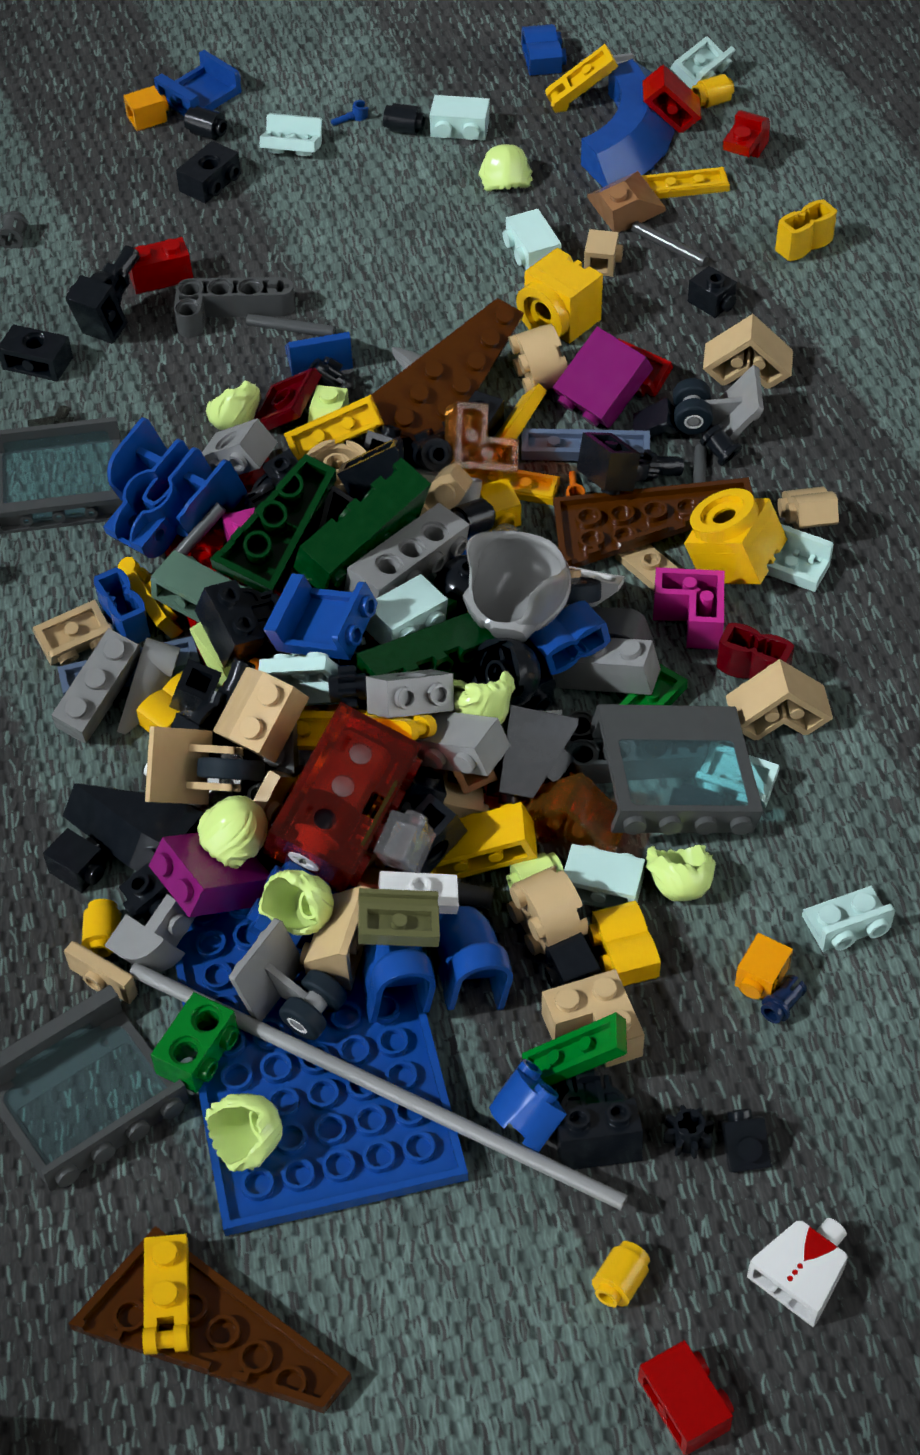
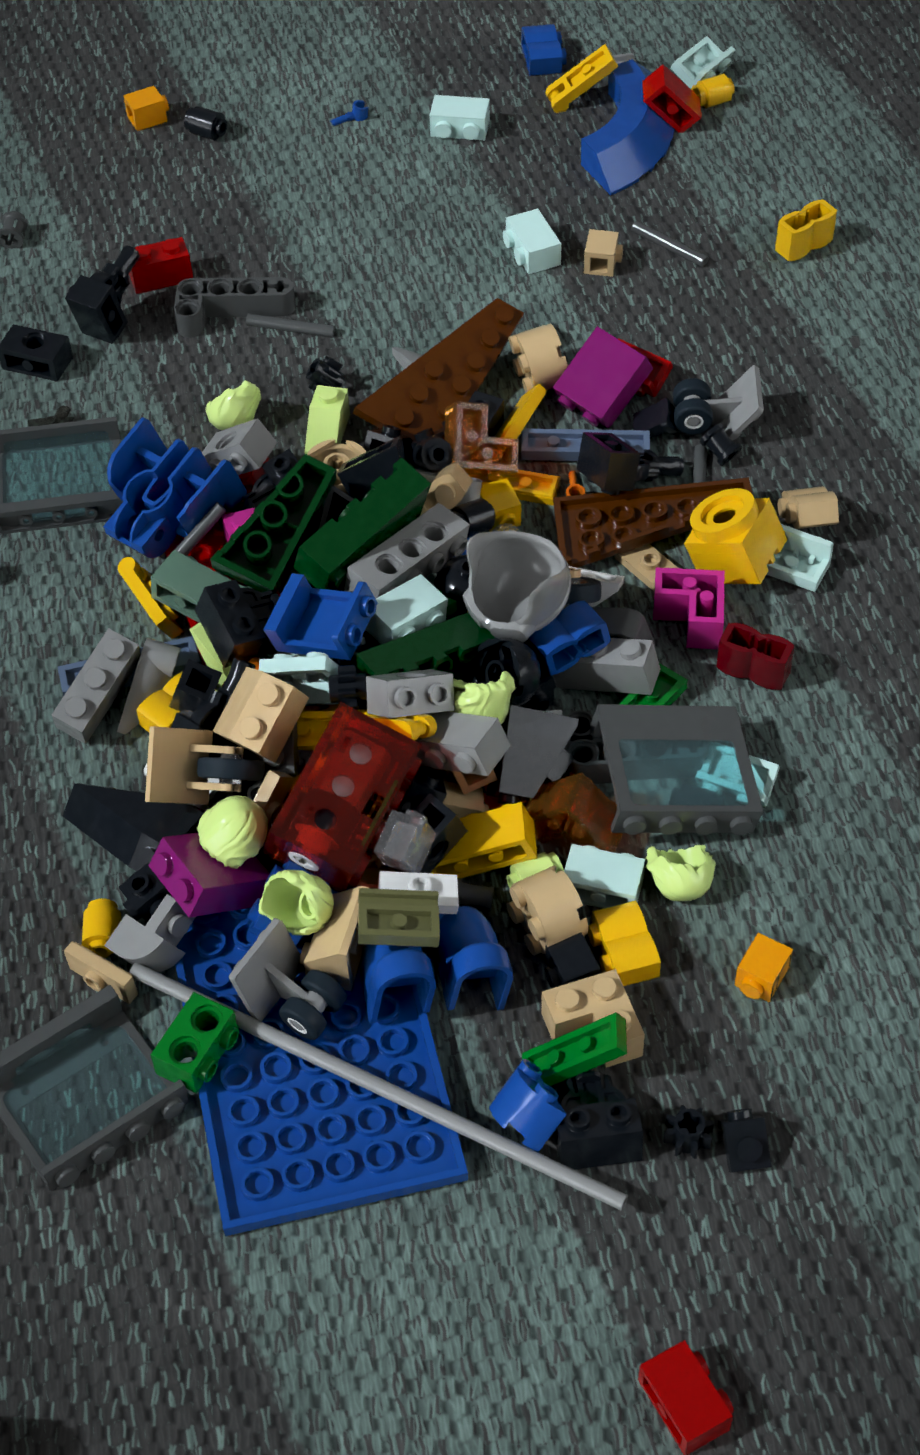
(71, 633): tan bracket -> none
(75, 860): black brick -> none
(122, 605): blue brick -> none
(166, 1293): yellow plate -> none
(204, 86): blue panel -> none
(208, 172): black brick -> none
(227, 1335): reddish brown wing -> none
(244, 1130): yellowish green hair -> none
(287, 399): dark red tile -> none
(292, 133): light aqua bracket -> none
(305, 351): blue slope -> none
(338, 425): yellow tile -> none
(404, 118): black brick -> none
(505, 168): yellowish green hair -> none
(561, 295): yellow piece -> none
(621, 1274): yellow brick -> none
(626, 202): medium nougat slope -> none
(688, 182): yellow tile -> none
(712, 292): black brick -> none
(747, 345): tan brick -> none
(748, 134): red brick -> none
(778, 698): tan brick -> none
(778, 1005): dark blue pin -> none
(802, 1267): white torso -> none
(848, 918): light aqua bracket -> none

